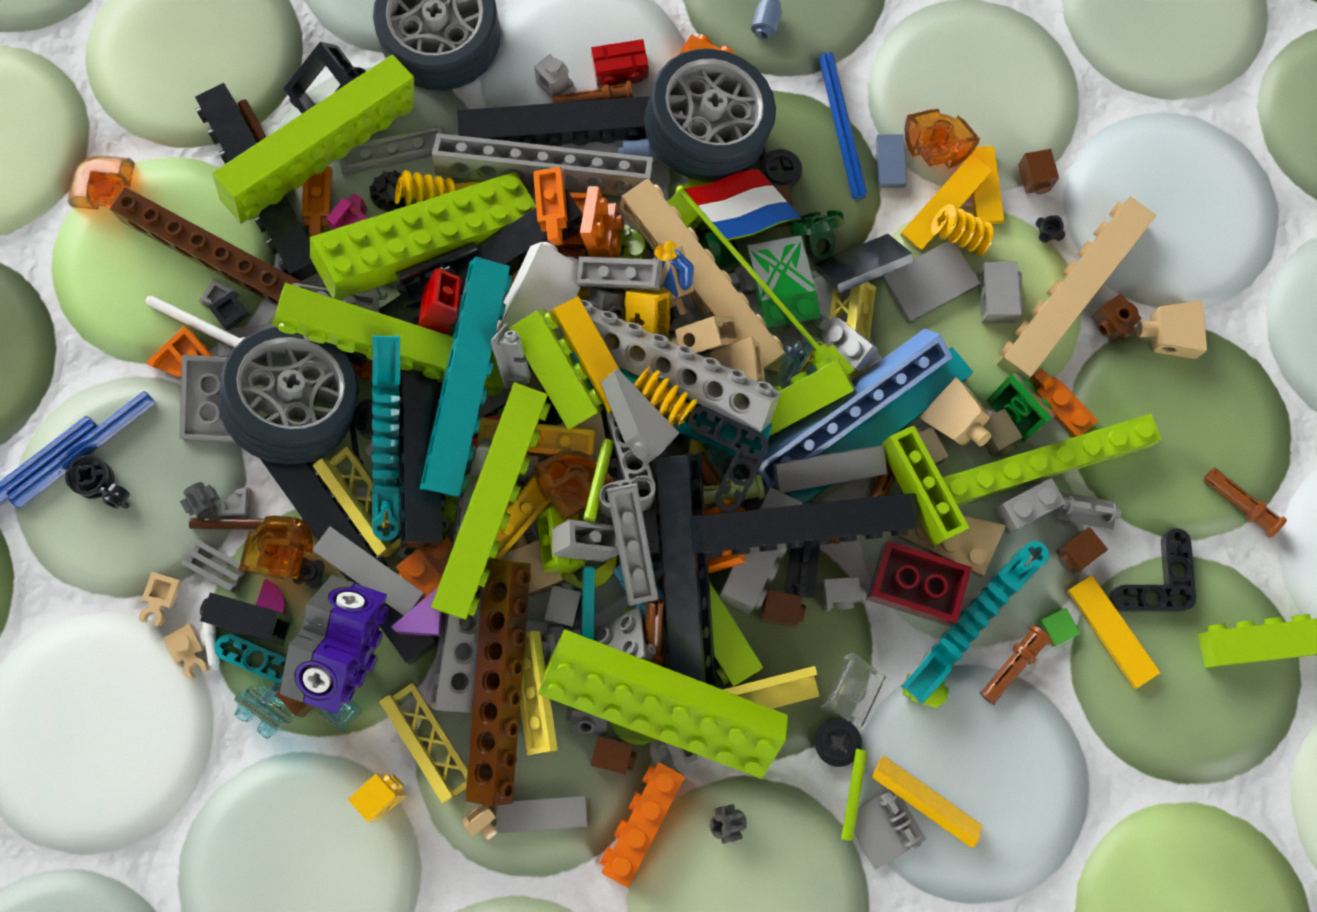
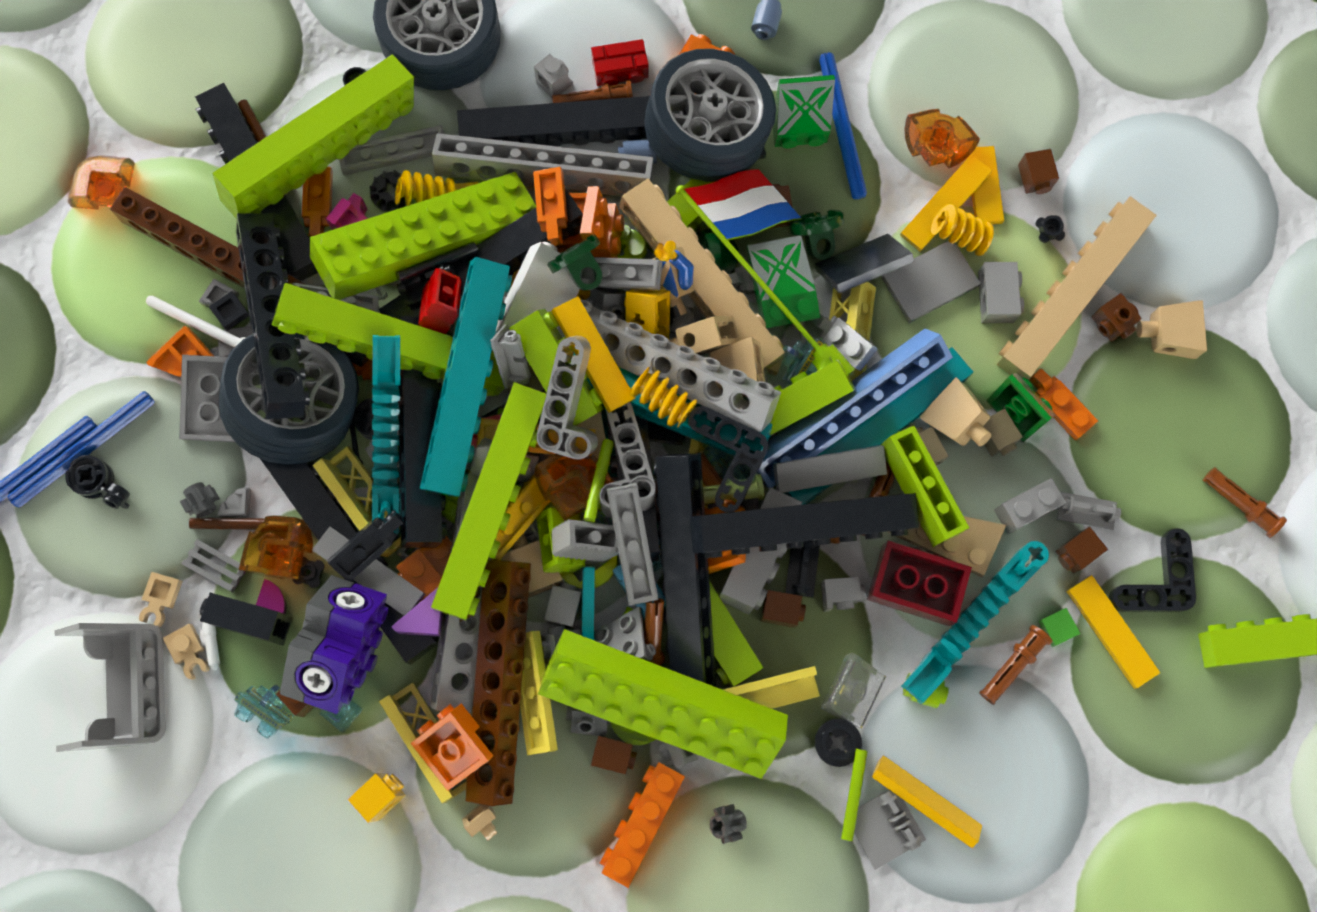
(132, 684): none -> light grey windscreen
(240, 644): teal beam -> none
(263, 286): none -> black brick
(322, 55): black window -> none
(365, 546): none -> black hinge
(451, 745): none -> orange plate
(542, 814): light grey tile -> none
(570, 397): none -> light grey beam
(576, 259): none -> dark green tile
(638, 420): light grey slope -> none
(789, 162): black gear -> none
(803, 111): none -> slope
(891, 161): sand blue tile -> none
(1053, 460): lime brick -> none

